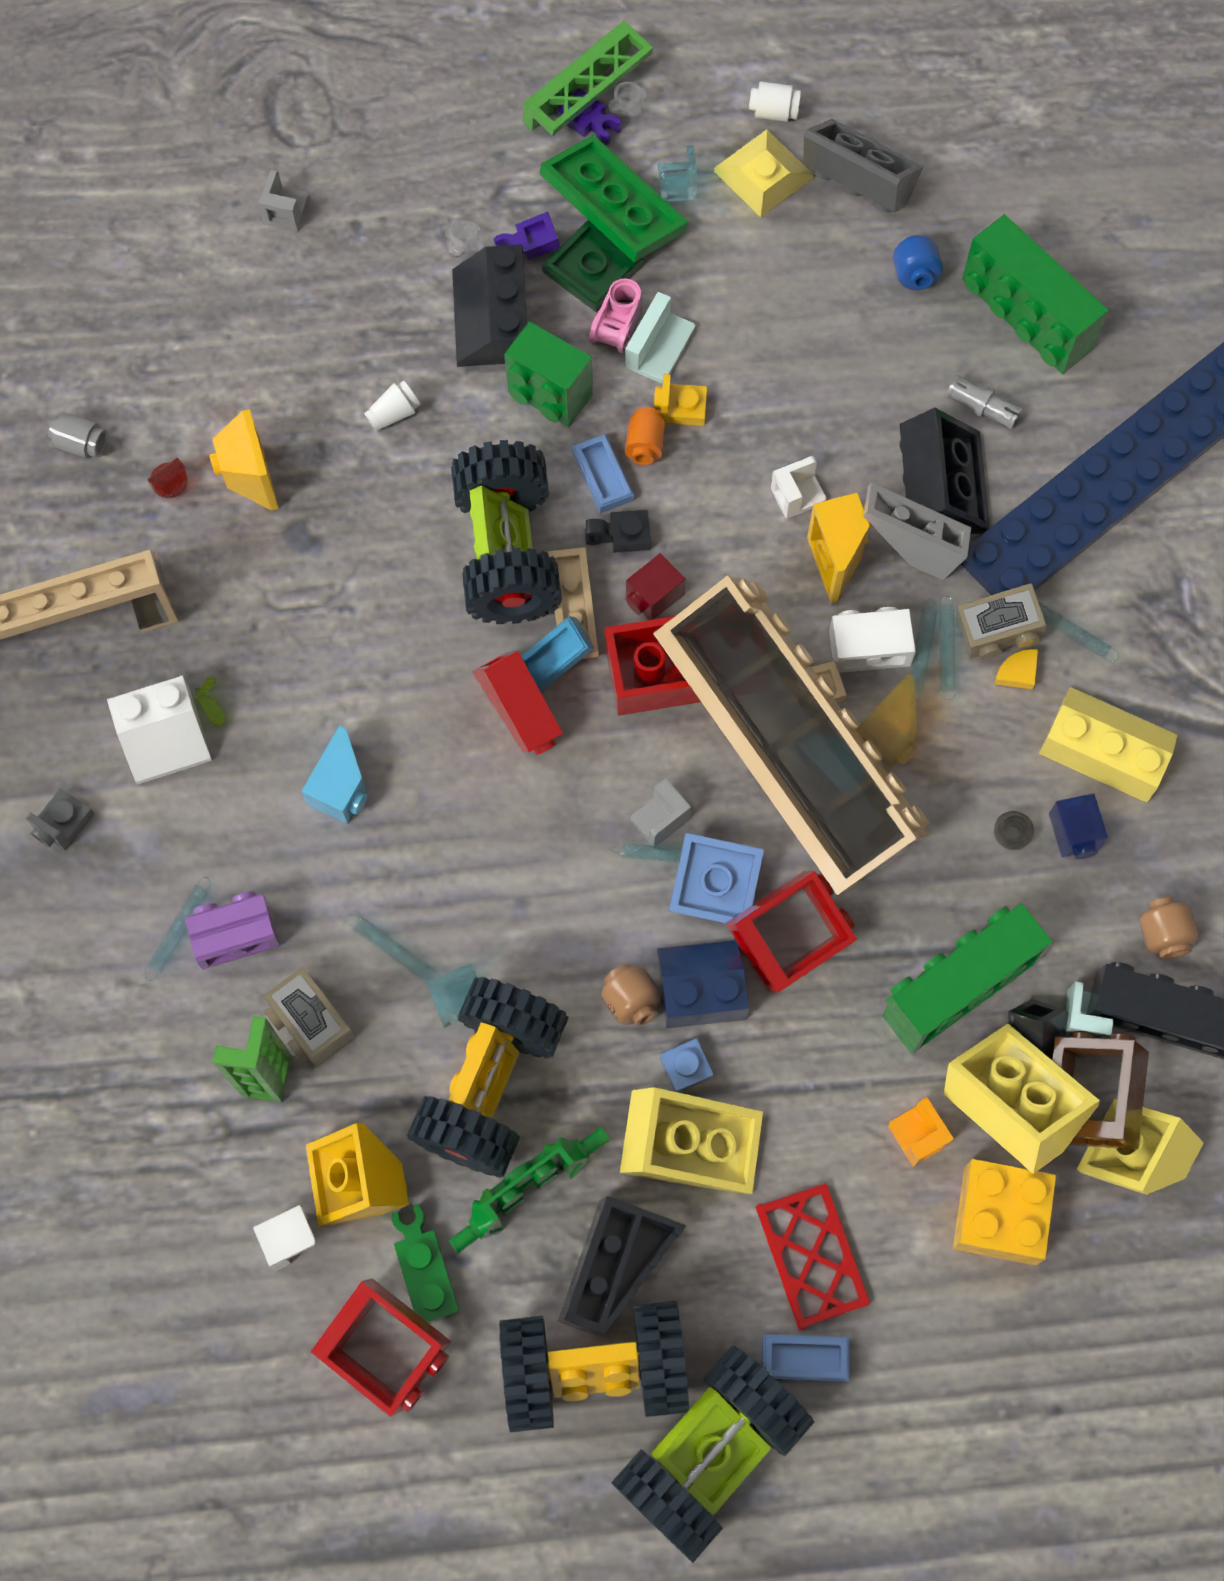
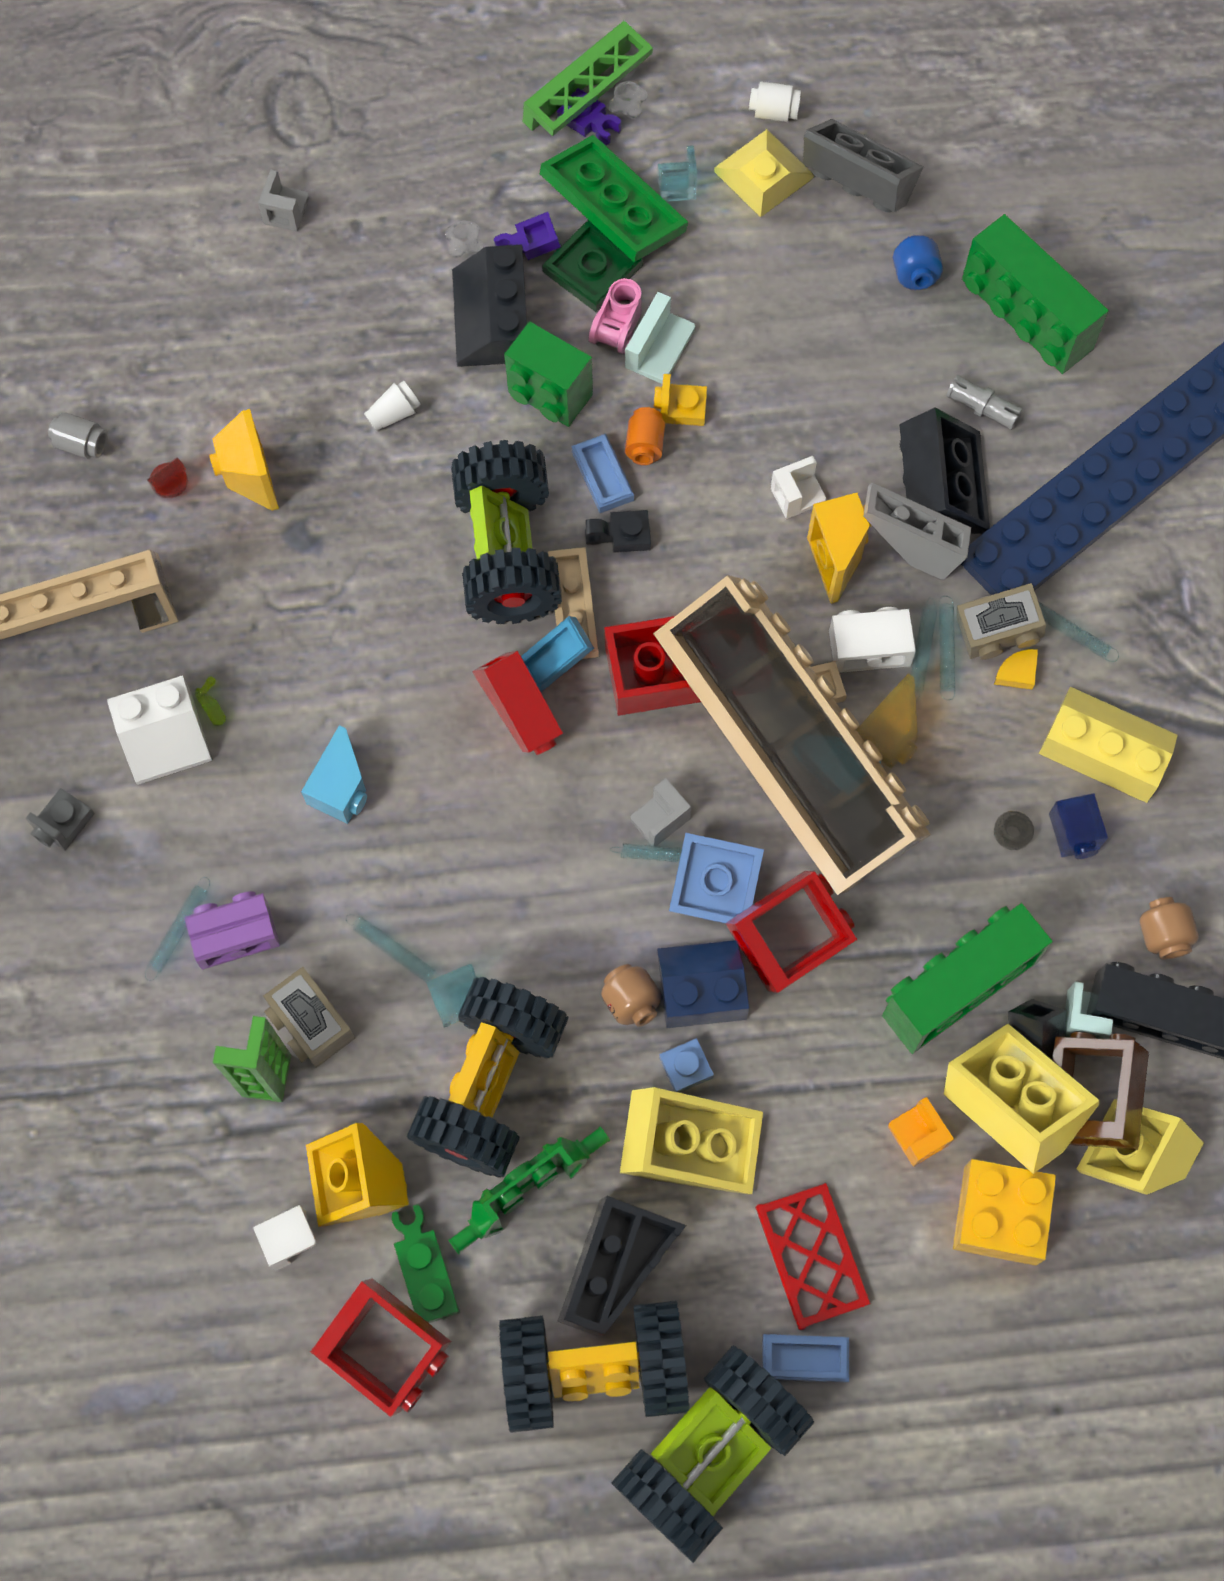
(654, 587): dark red brick -> none

